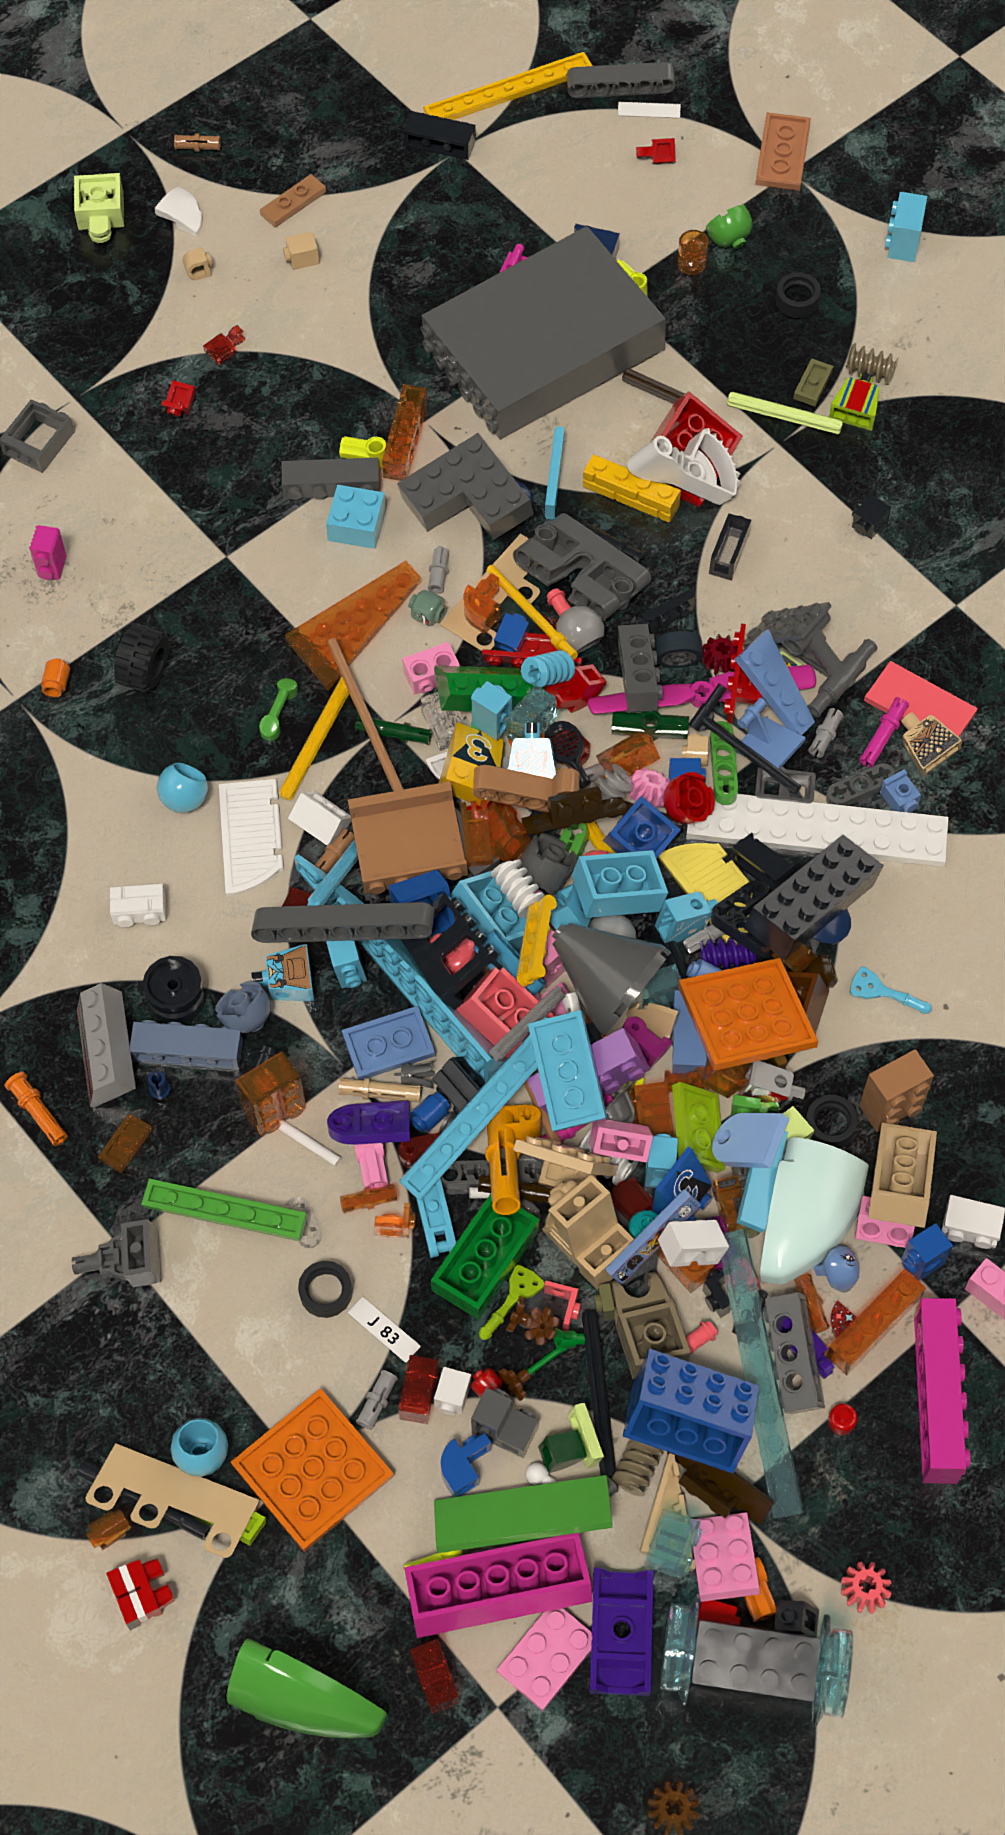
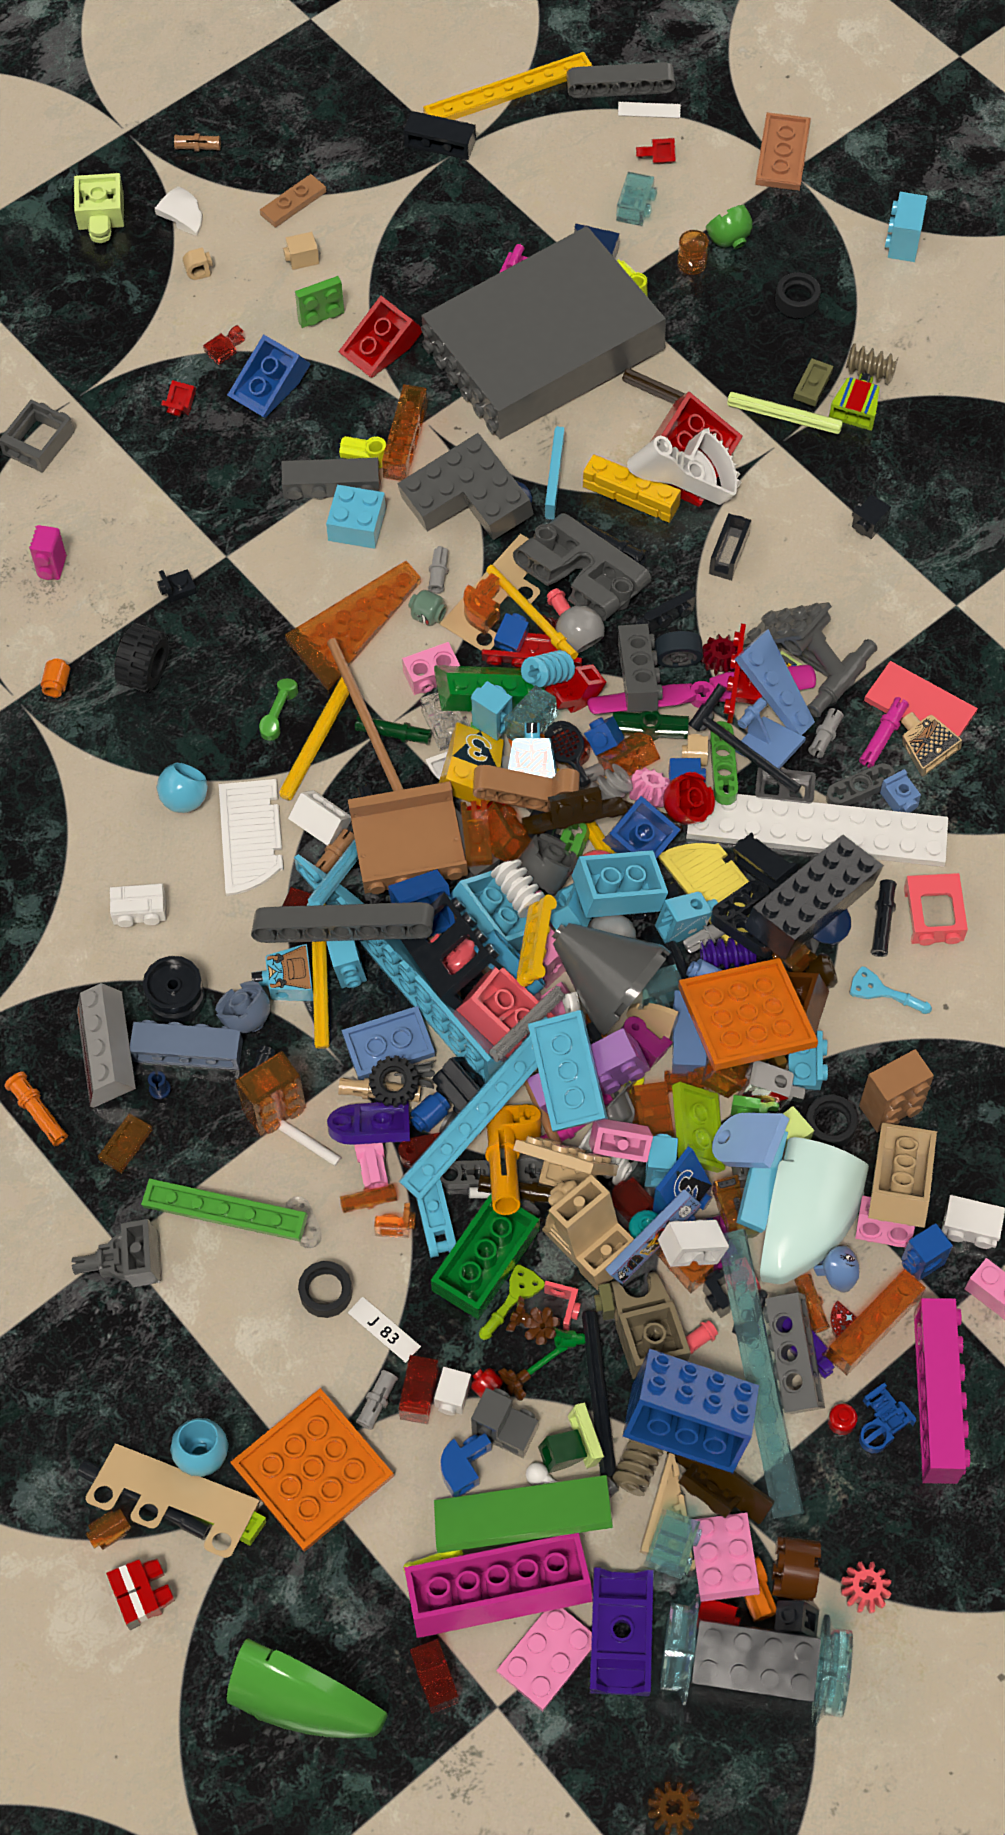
(176, 585): none -> black bracket
(268, 376): none -> blue slope
(319, 302): none -> bright green plate
(320, 994): none -> yellow axle
(380, 338): none -> red slope
(398, 1097): none -> black tyre
(603, 734): none -> blue brick
(636, 199): none -> clear light blue brick
(796, 1568): none -> reddish brown brick
(809, 1065): none -> medium azure bracket
(885, 907): none -> black pin
(891, 1418): none -> blue piece
(935, 885): none -> coral window

